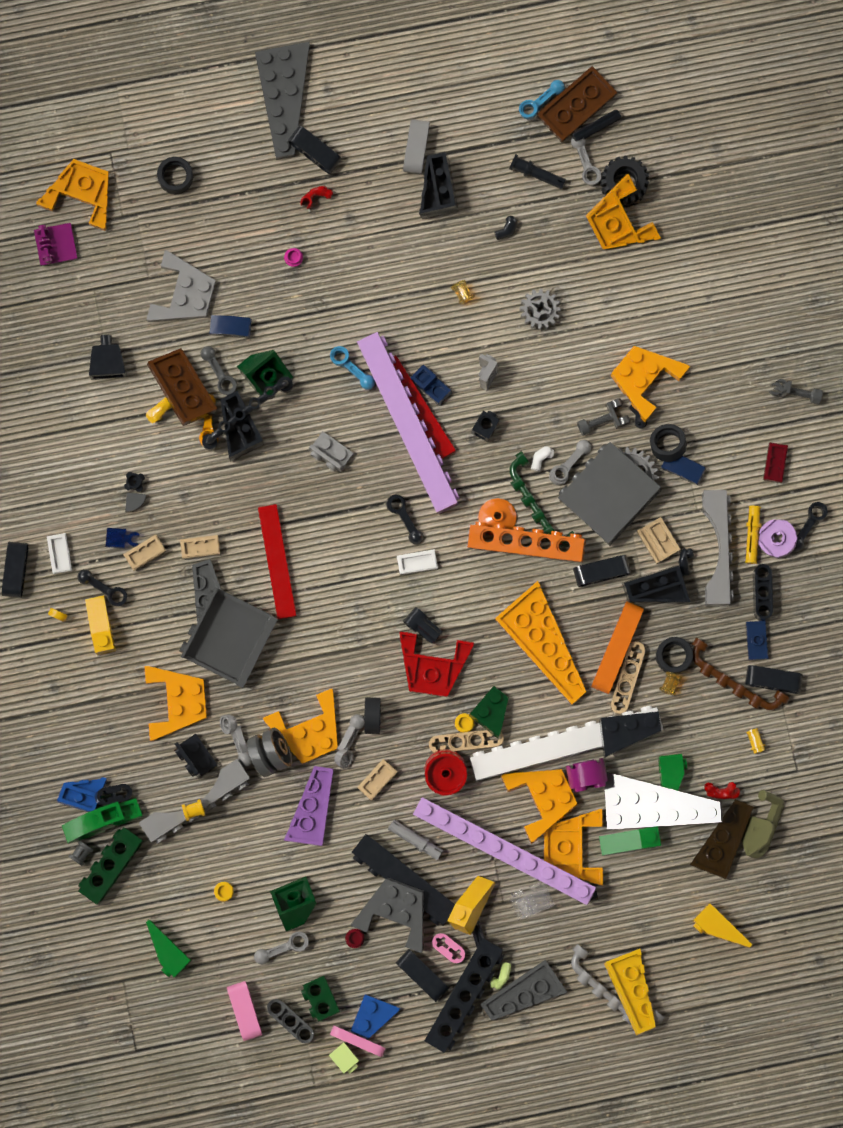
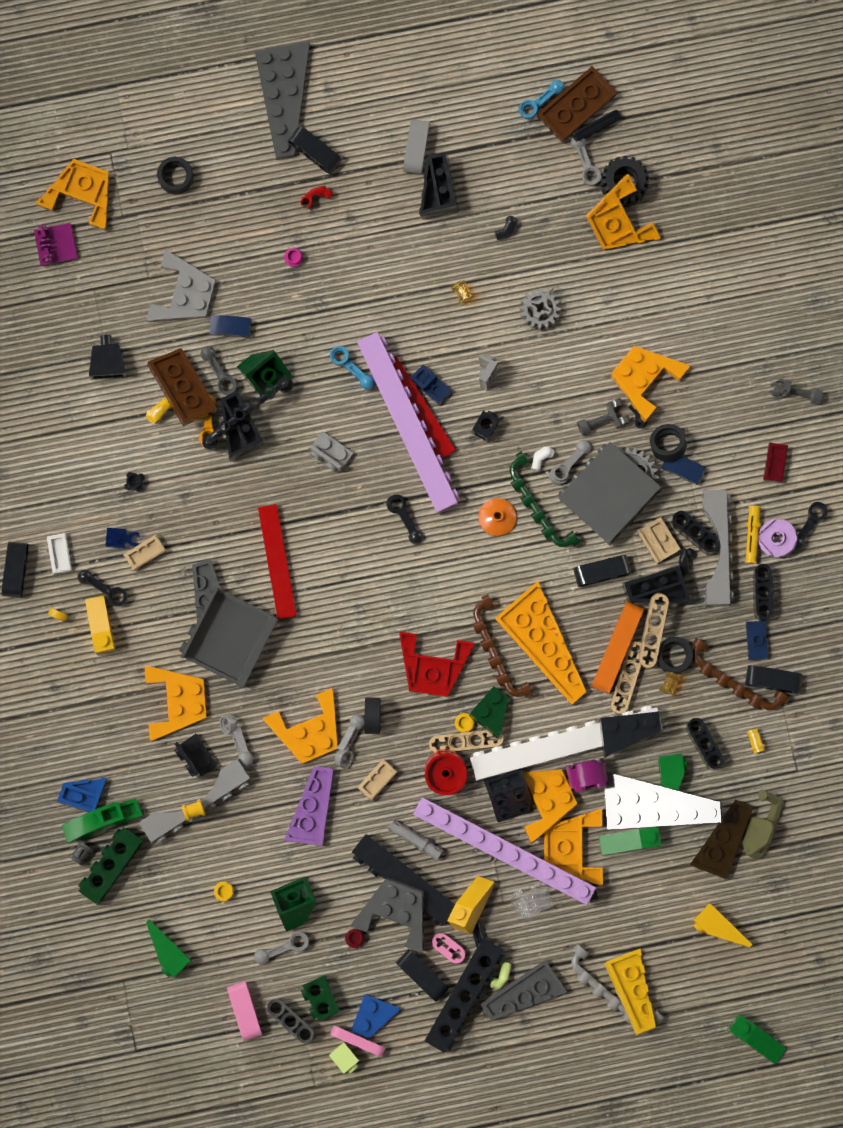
(113, 790): black beam -> none
(134, 501): dark grey tile -> none
(200, 547): tan plate -> none
(269, 752): dark grey wheel -> none
(417, 562): white tile -> none
(419, 622): black piece -> none
(477, 541): orange brick -> none
(488, 645): none -> reddish brown bar
(509, 795): none -> black bracket
(529, 168): black pin -> none
(655, 630): none -> tan beam
(691, 523): none -> black beam
(705, 754): none -> black beam
(729, 792): red piece -> none
(756, 1039): none -> green slope

